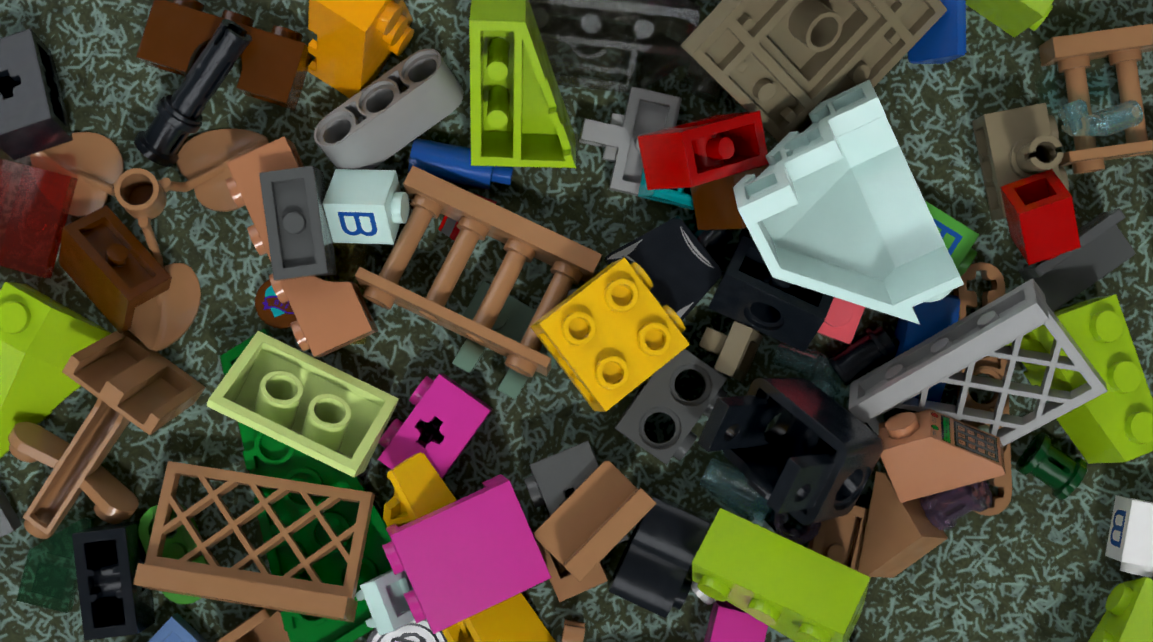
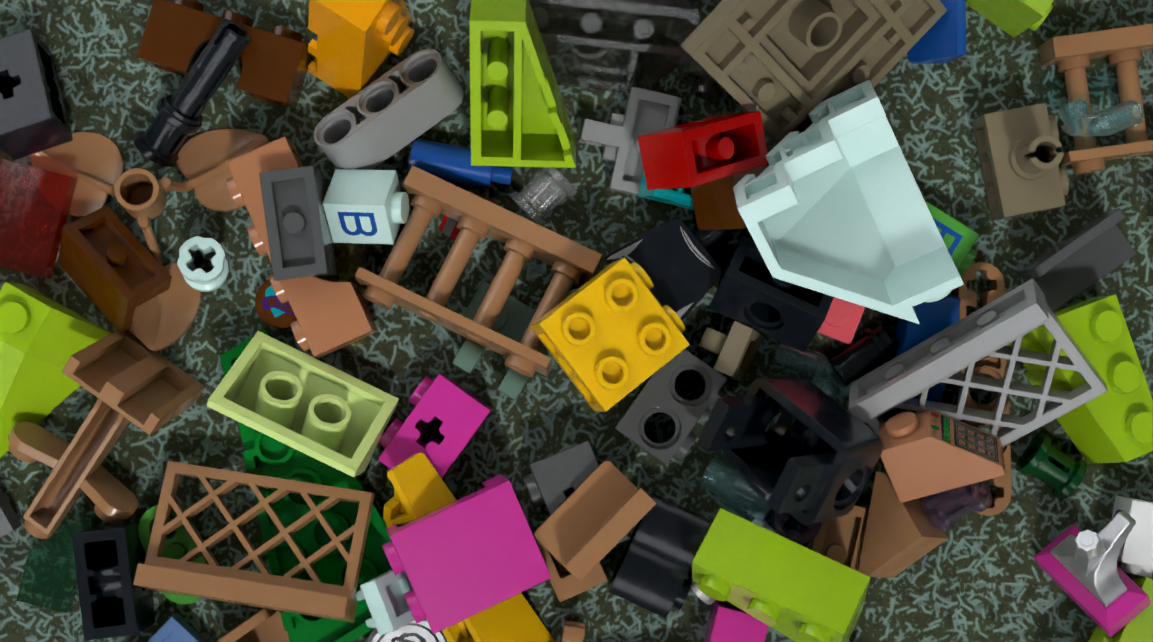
(208, 249): none -> light aqua bush
(543, 194): none -> clear bush
(1040, 216): red brick -> none
(1089, 574): none -> piece

